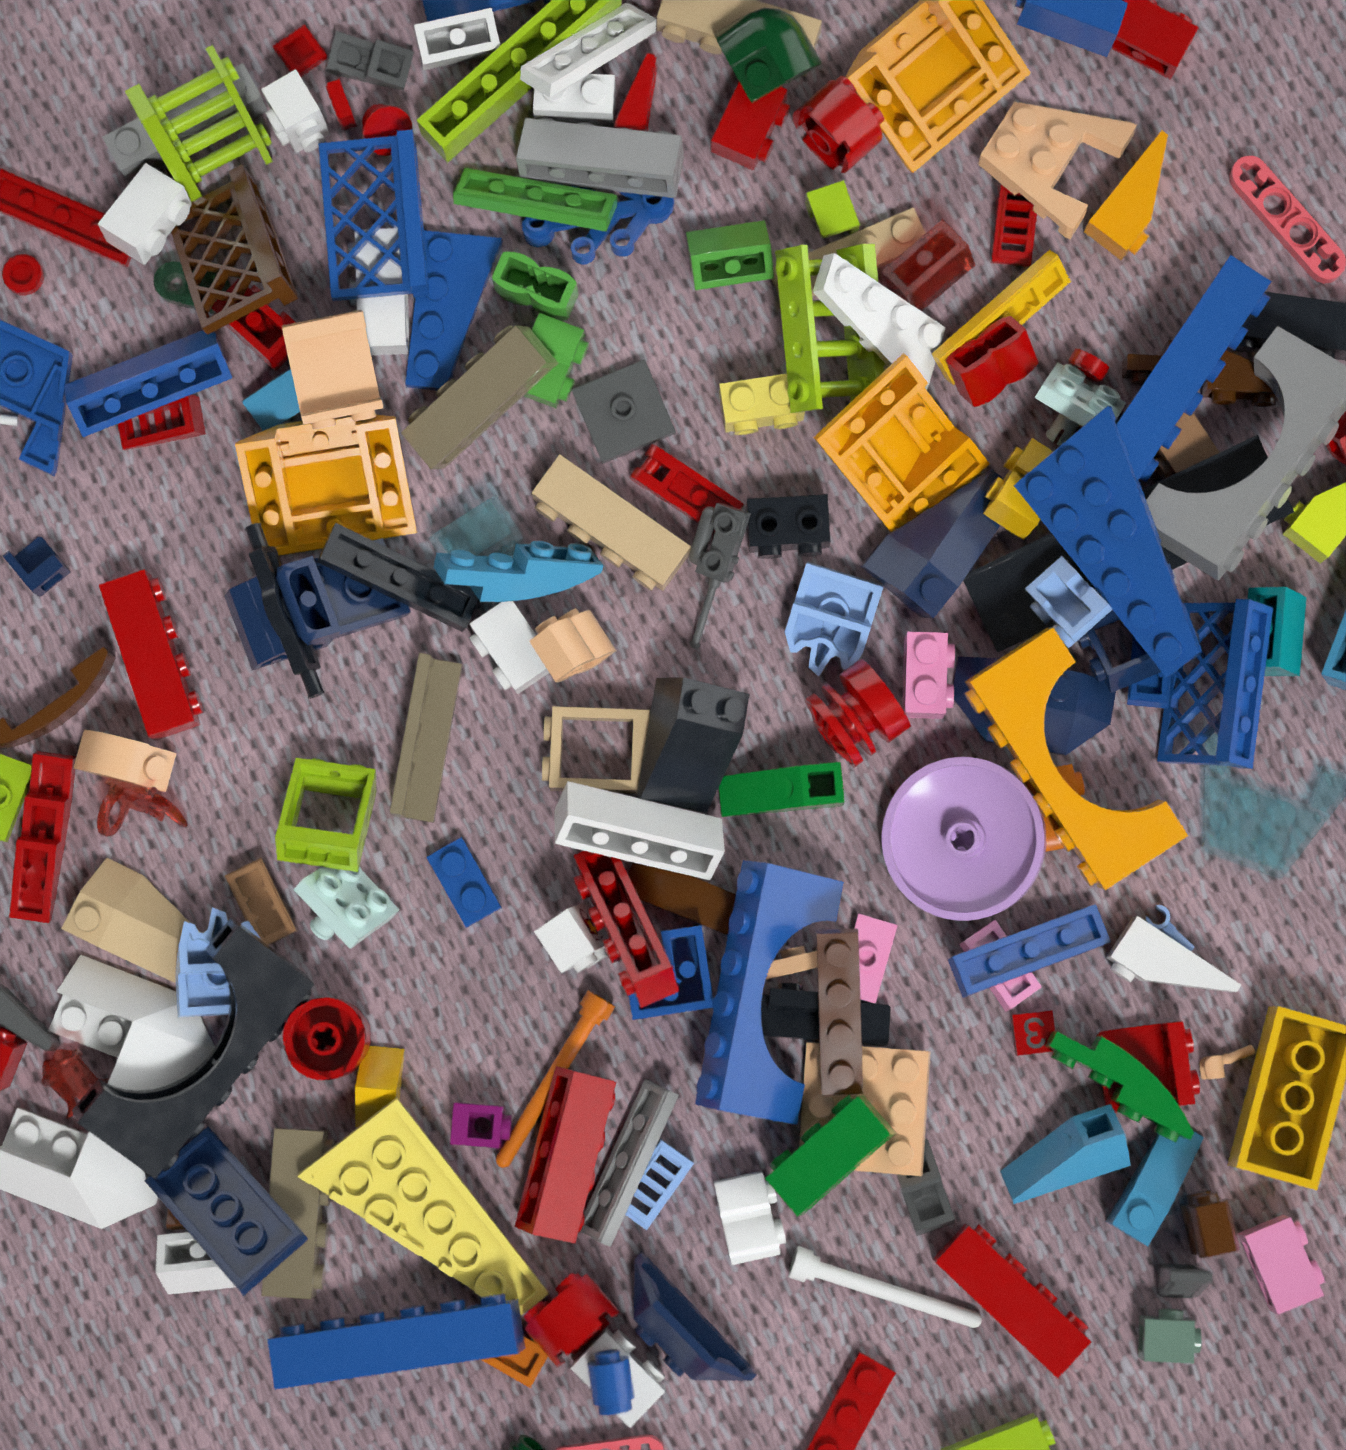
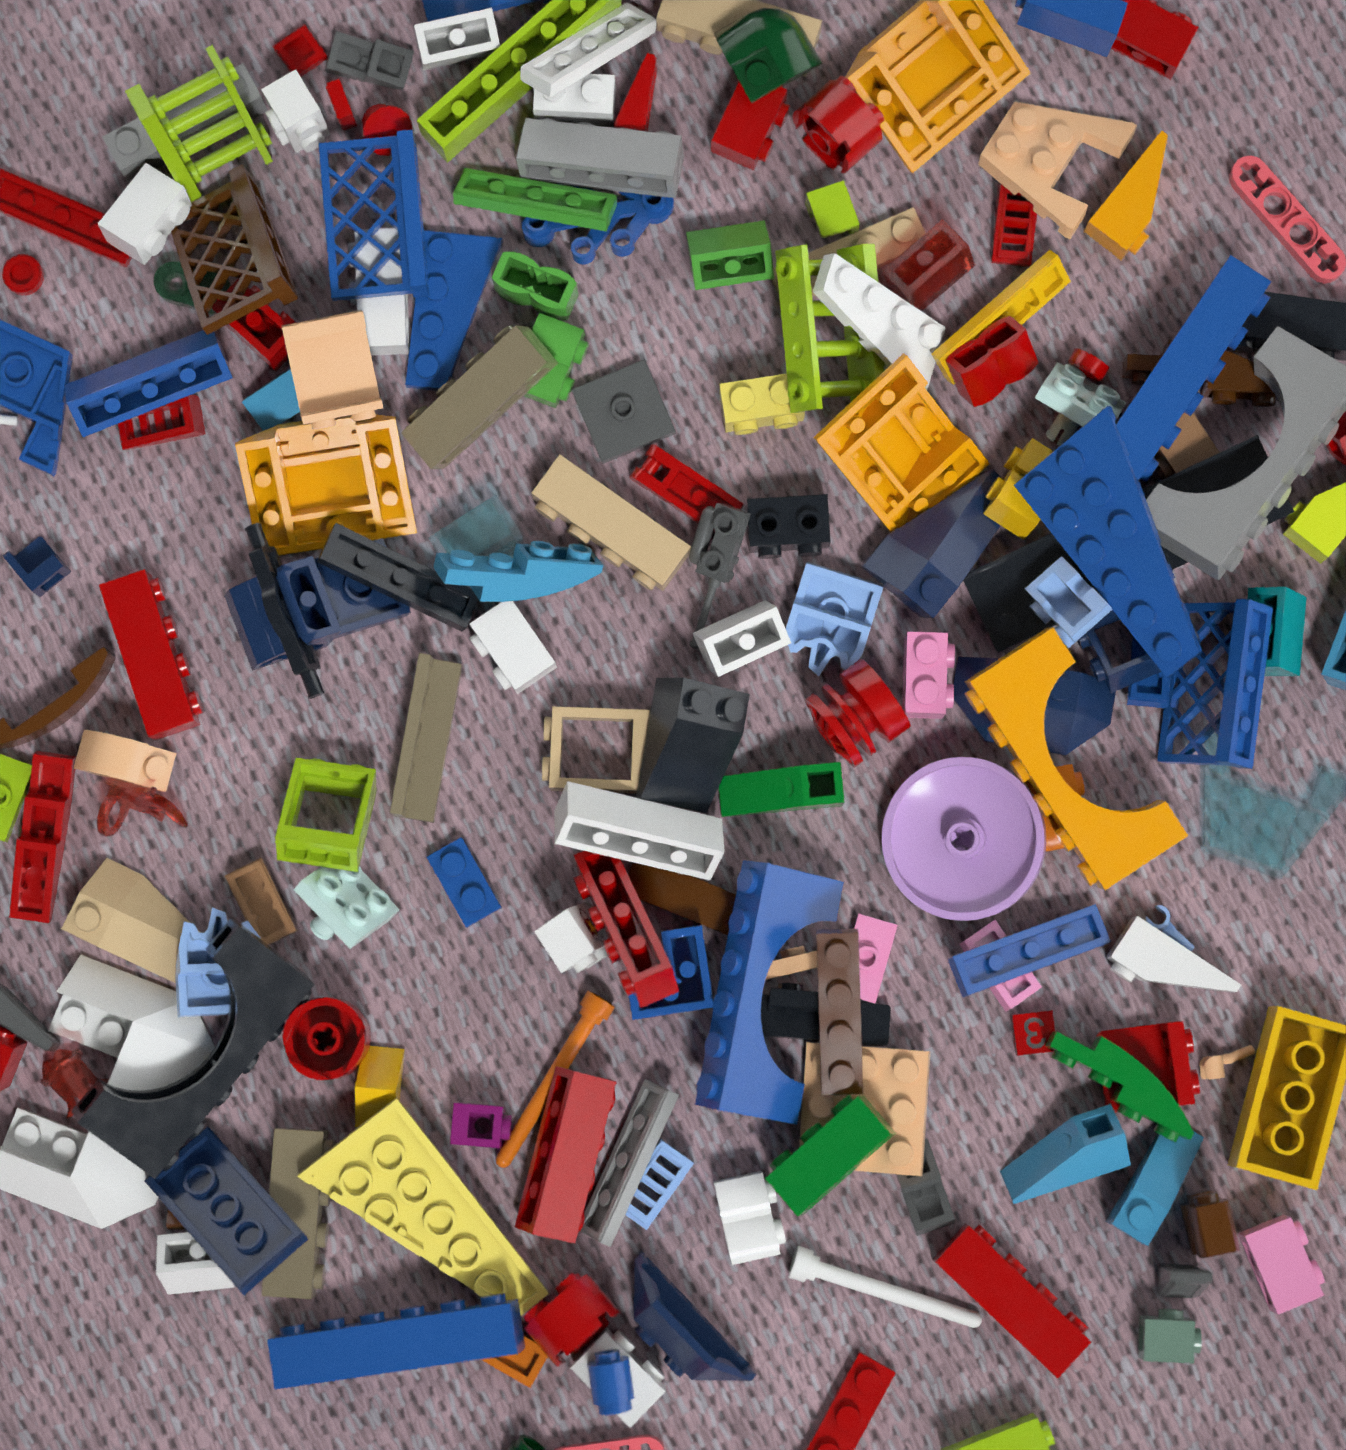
(571, 644): light nougat brick -> none
(742, 638): none -> white brick

